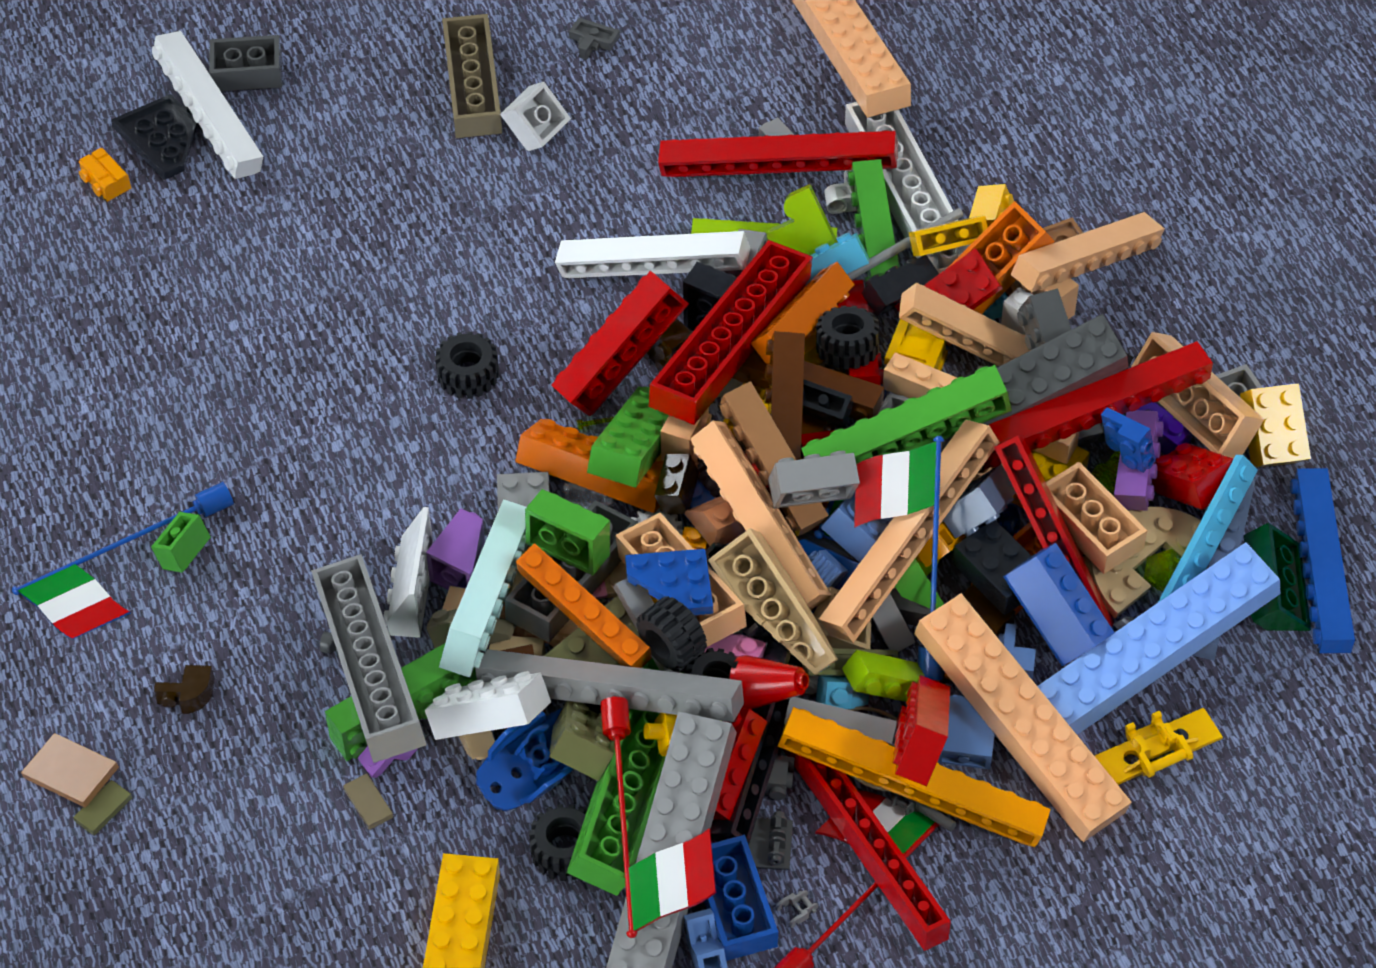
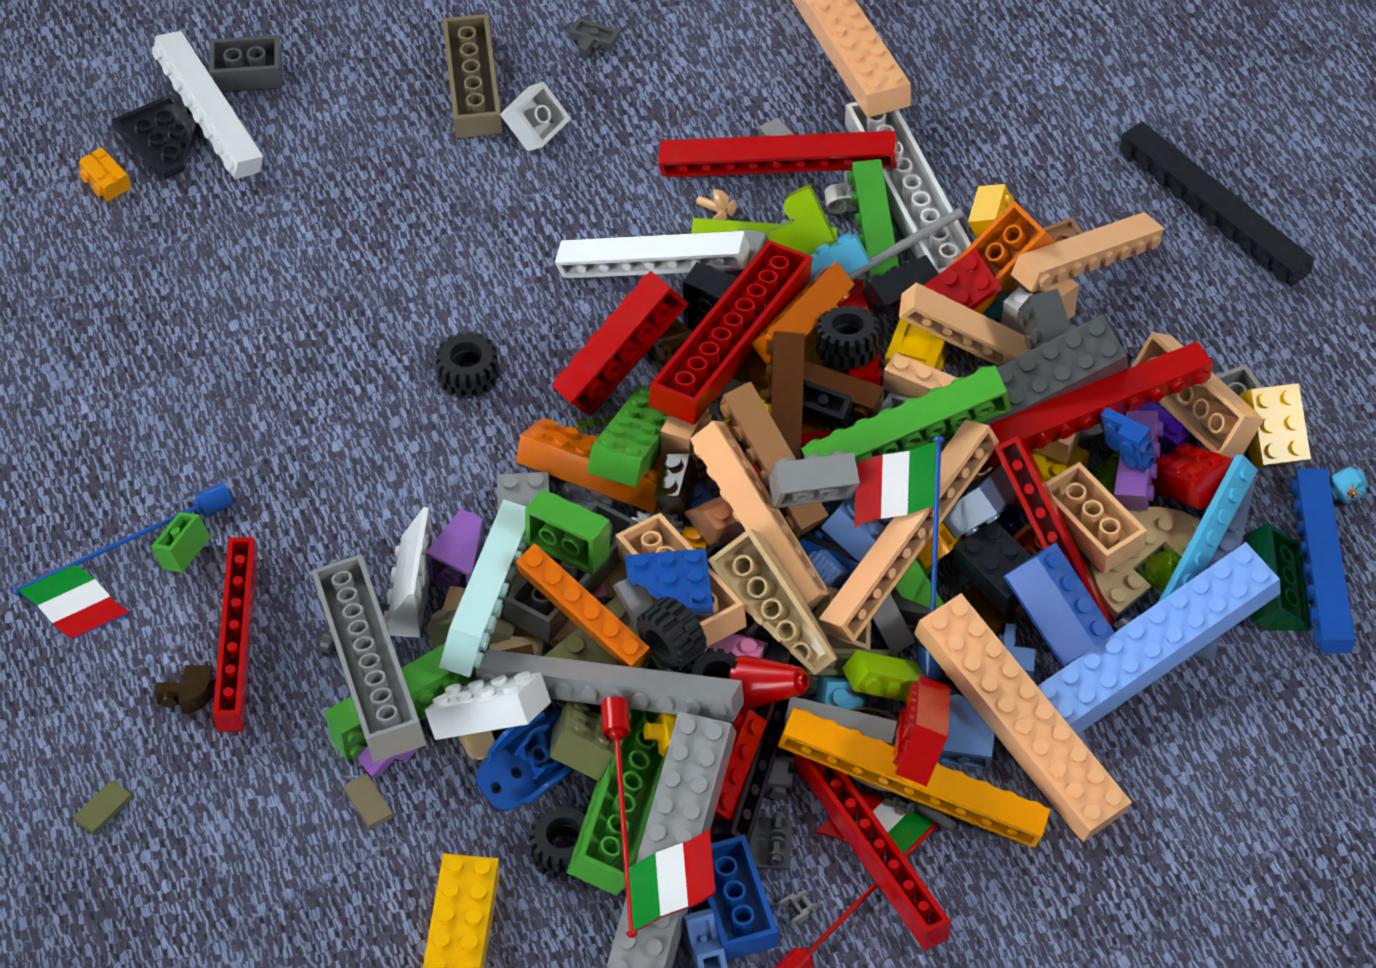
(70, 770): tile -> none
(235, 635): none -> red brick
(720, 204): none -> light nougat plant
(947, 235): yellow brick -> none
(1156, 739): yellow piece -> none
(1217, 204): none -> black brick
(1348, 485): none -> medium azure head

